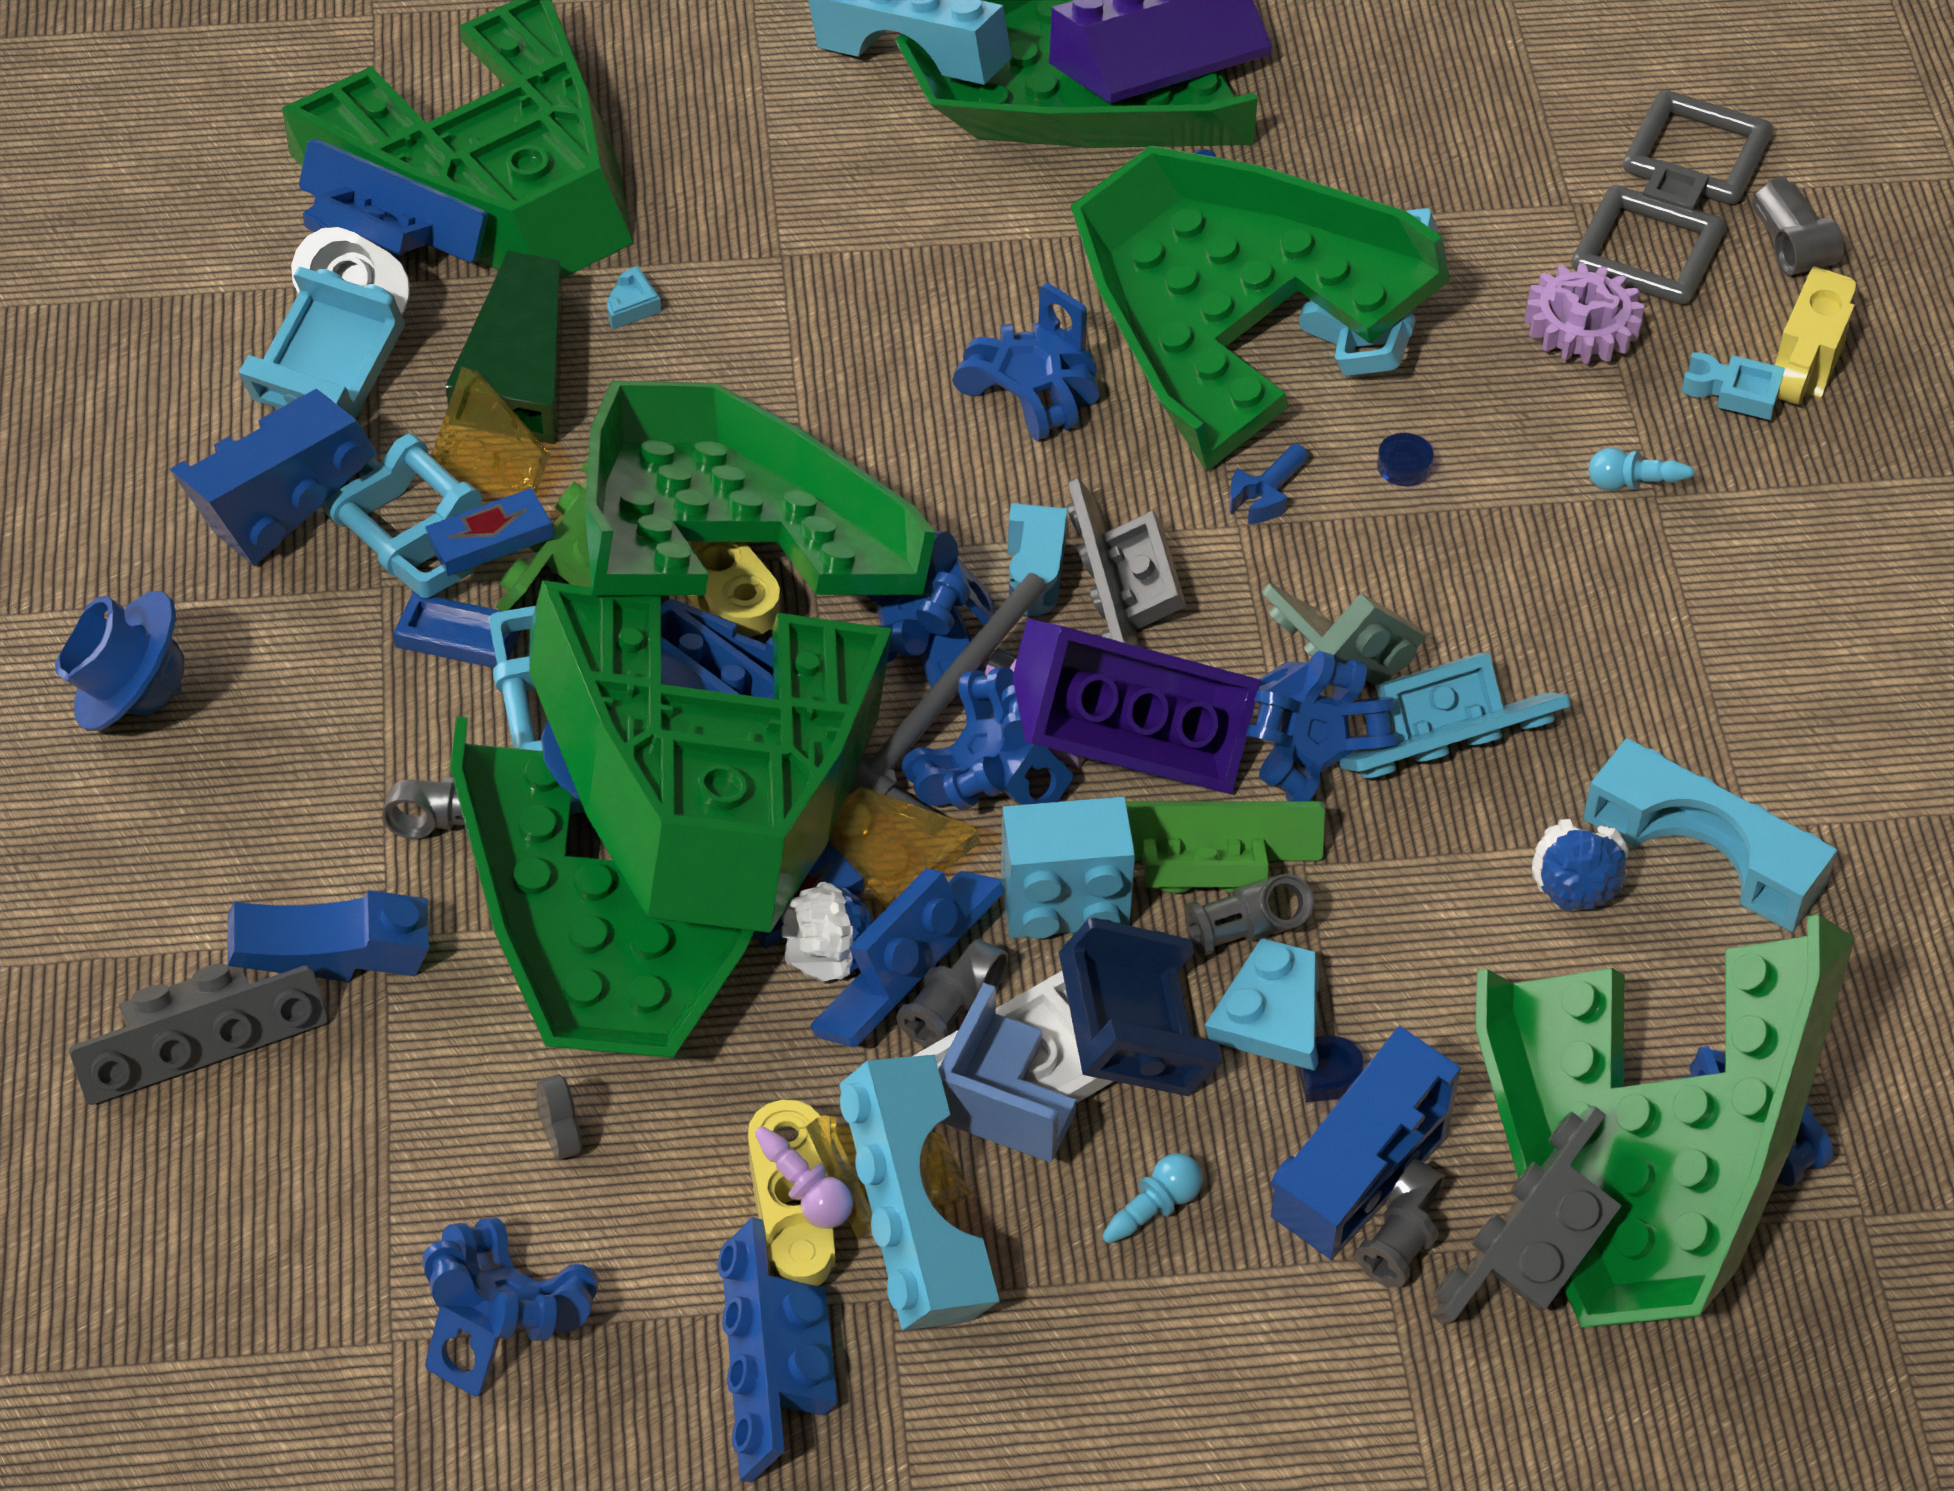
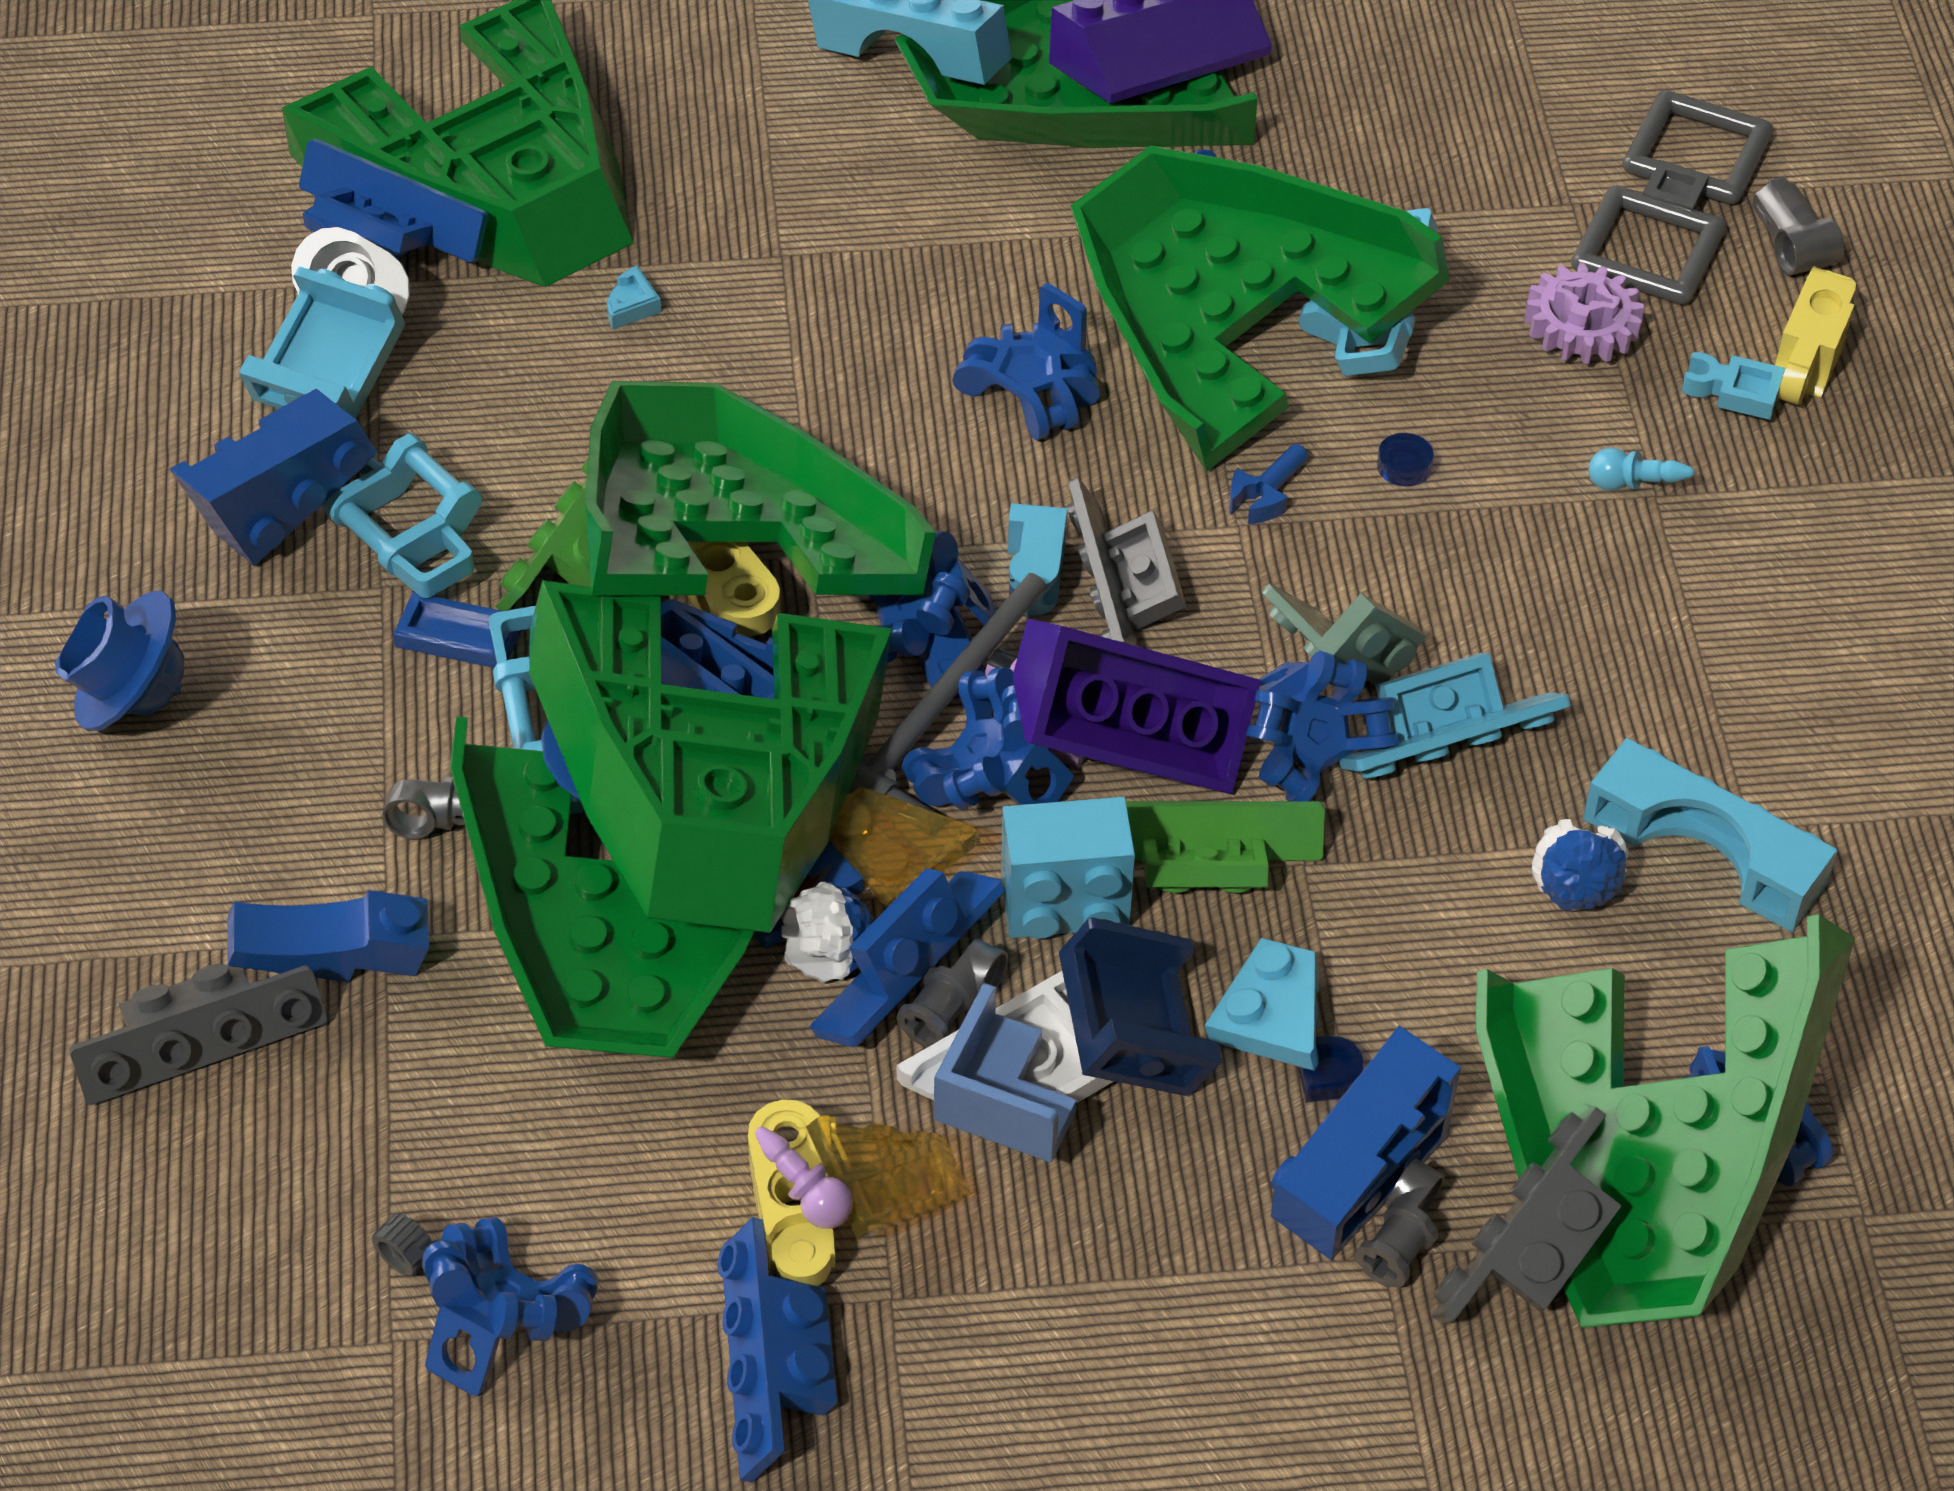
(402, 1243): none -> dark grey axle
(487, 441): clear yellow wing -> none
(489, 531): blue tile -> none
(520, 342): dark green slope -> none
(558, 1117): dark grey tile -> none
(931, 1266): medium azure arch -> none
(1173, 1181): medium azure bar -> none
(1248, 912): flat silver connector -> none

